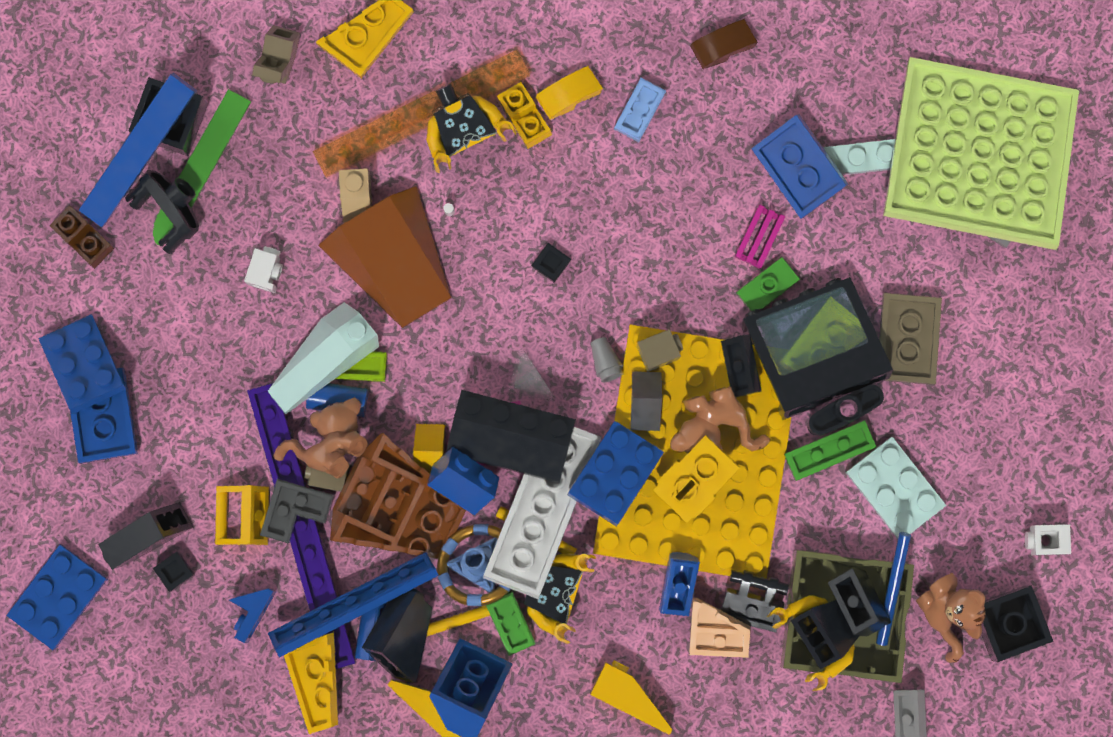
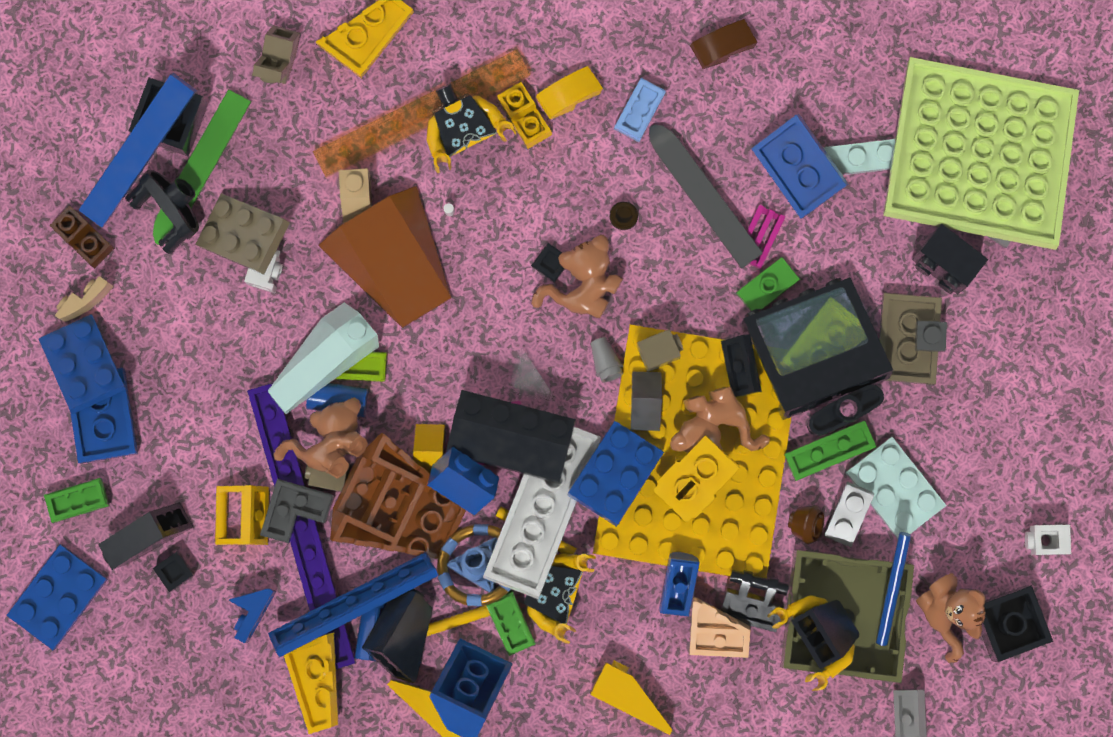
(74, 306): none -> tan slope
(76, 500): none -> bright green plate
(242, 233): none -> dark tan plate
(586, 263): none -> nougat animal
(623, 216): none -> dark brown plate
(704, 195): none -> dark grey piece
(807, 523): none -> reddish brown cone
(849, 514): none -> plate
(859, 602): black brick -> none
(930, 336): none -> dark grey plate
(949, 260): none -> black brick

